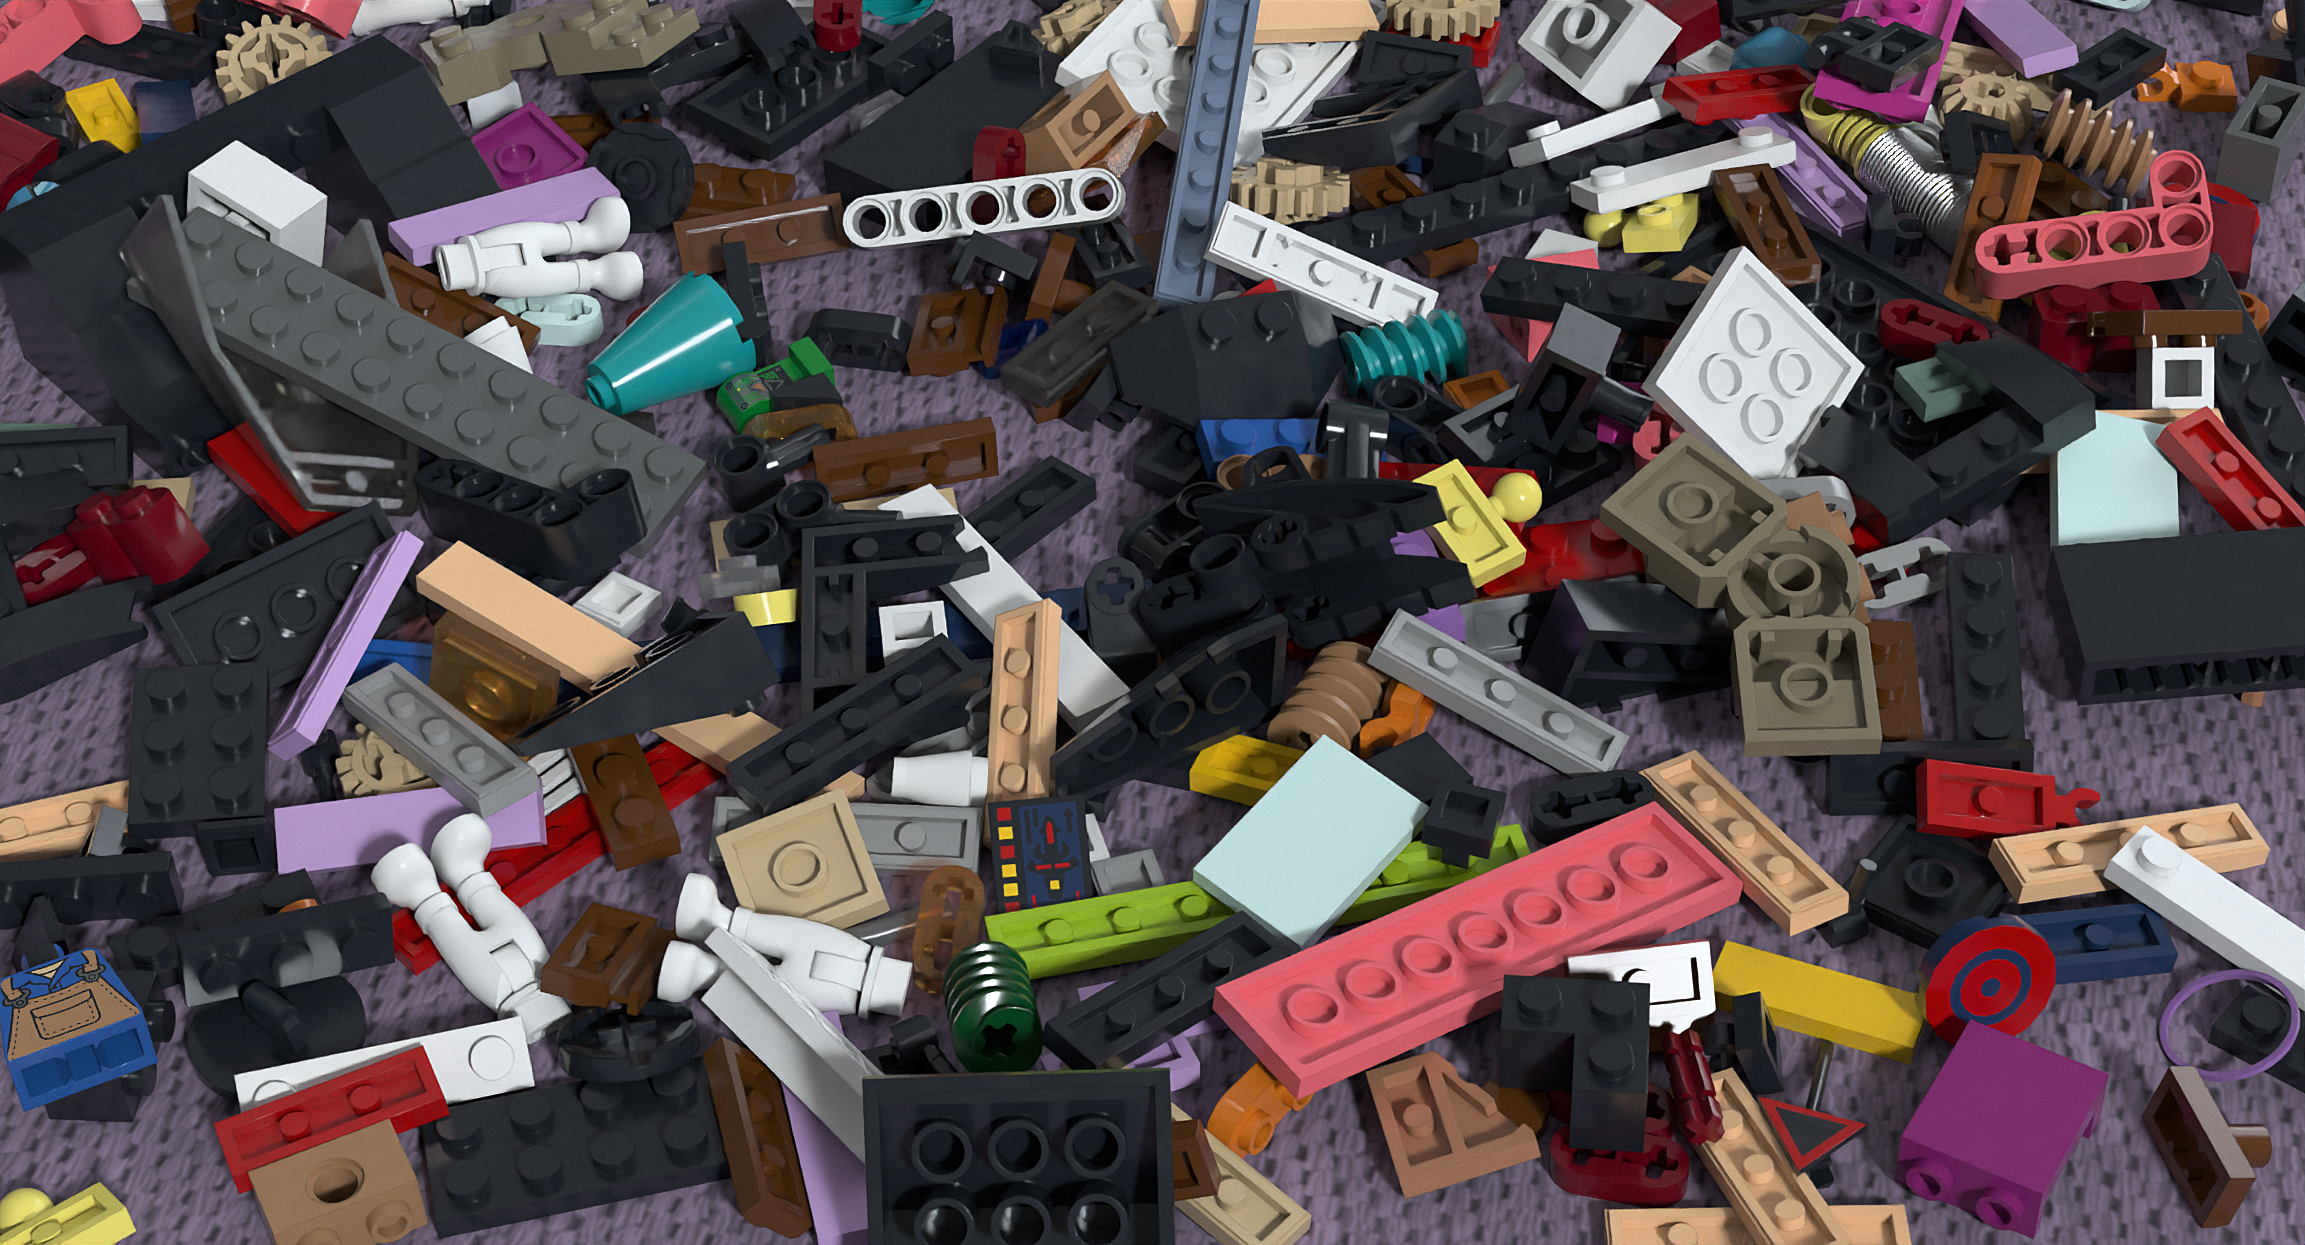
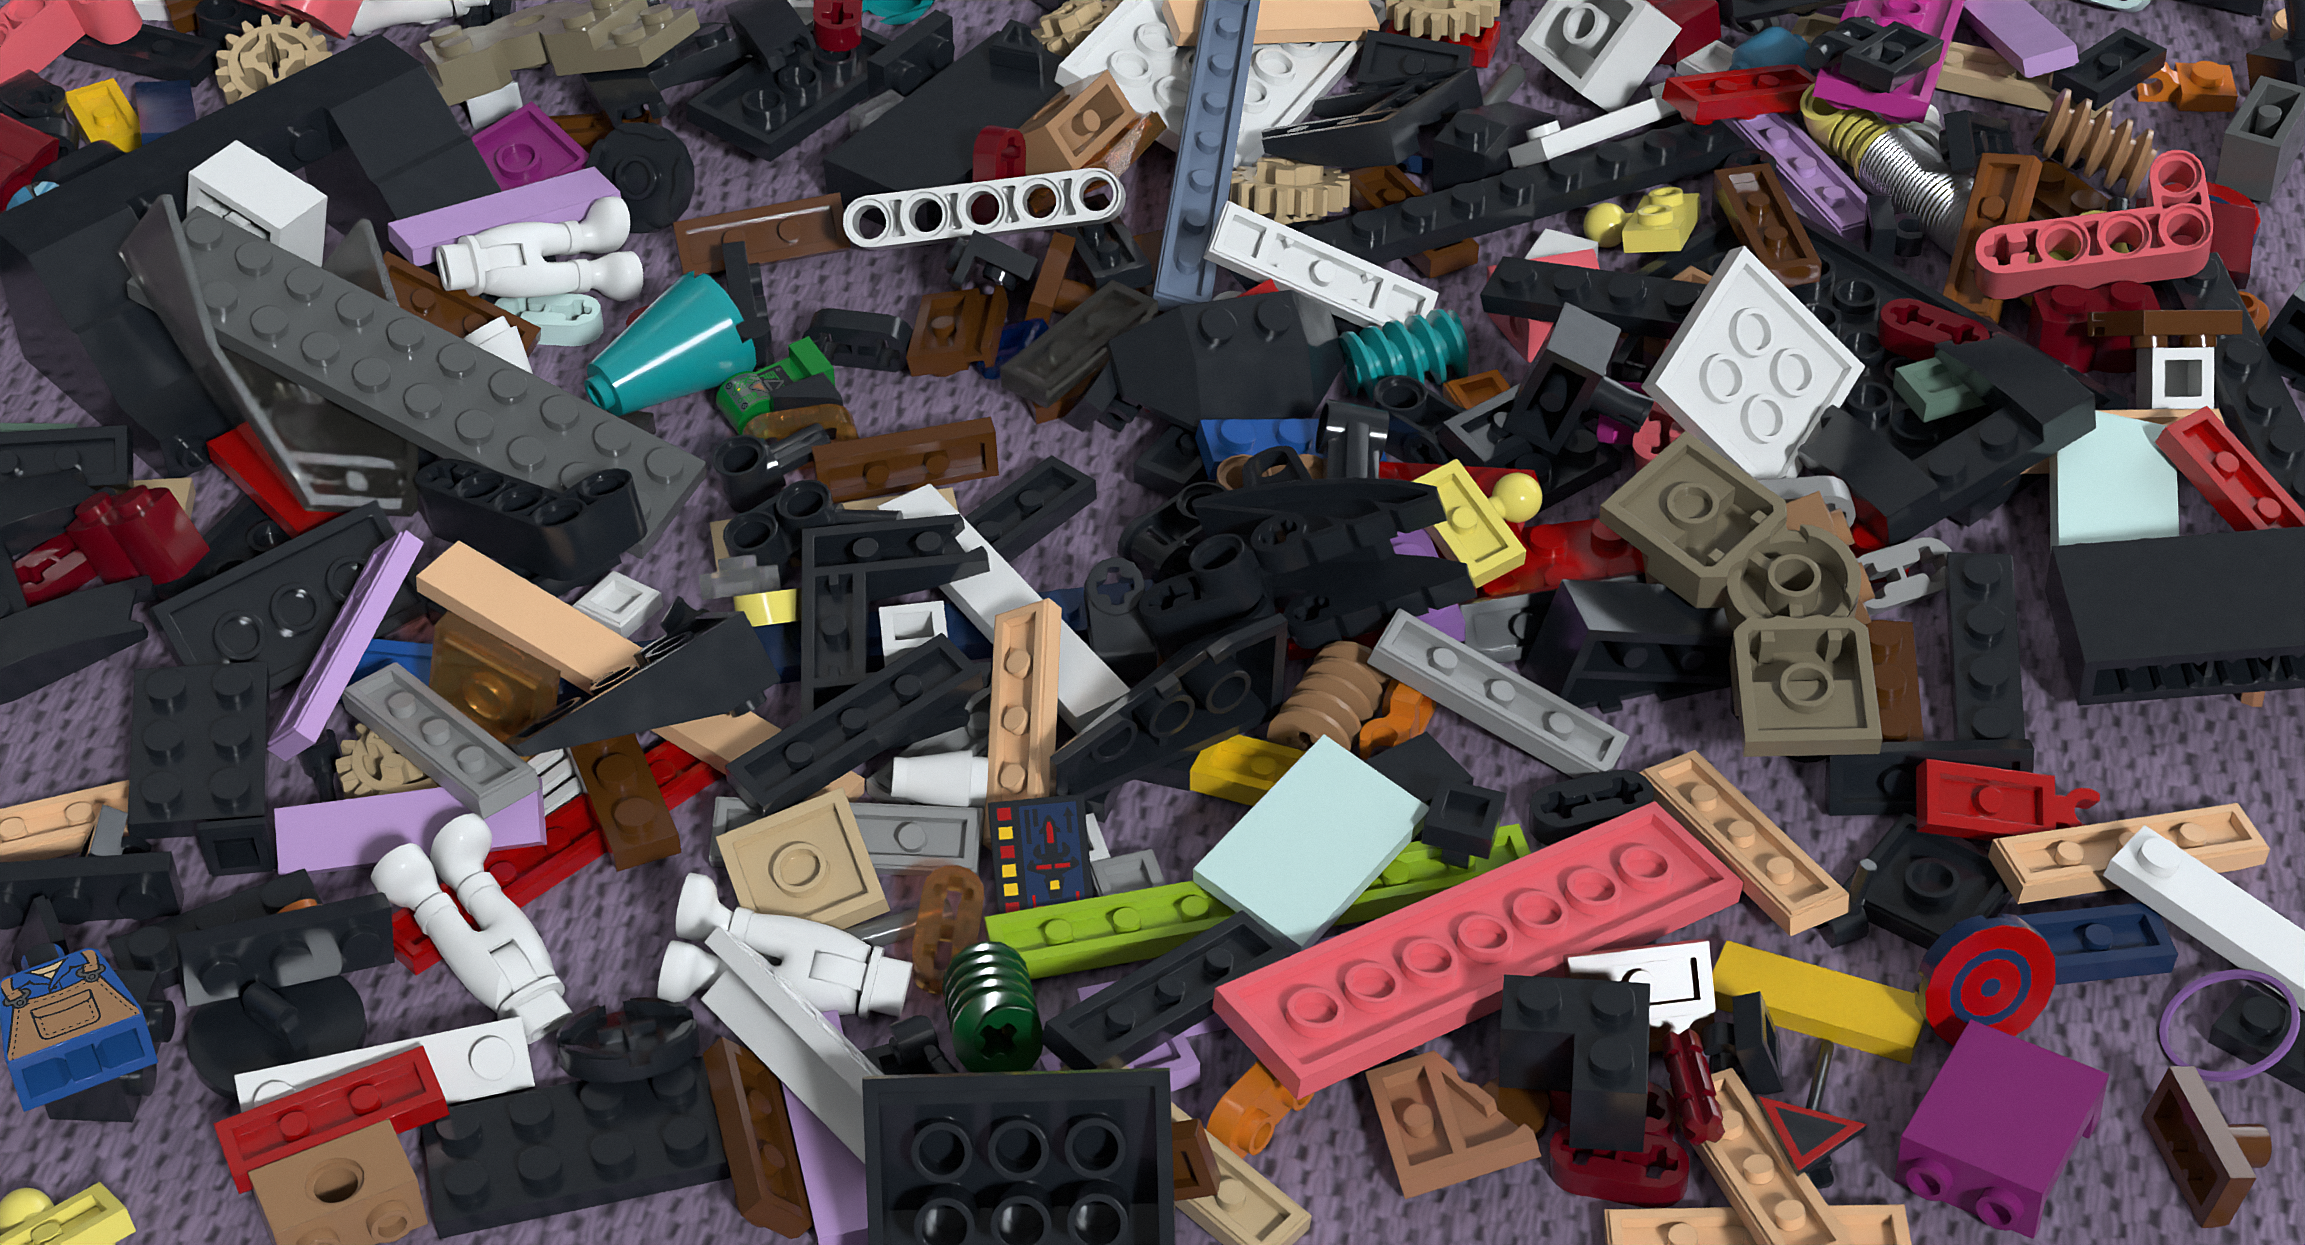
(608, 959): reddish brown plate -> none
(734, 189): reddish brown plate -> none
(1620, 188): white plate -> none
(1992, 97): tan gear -> none

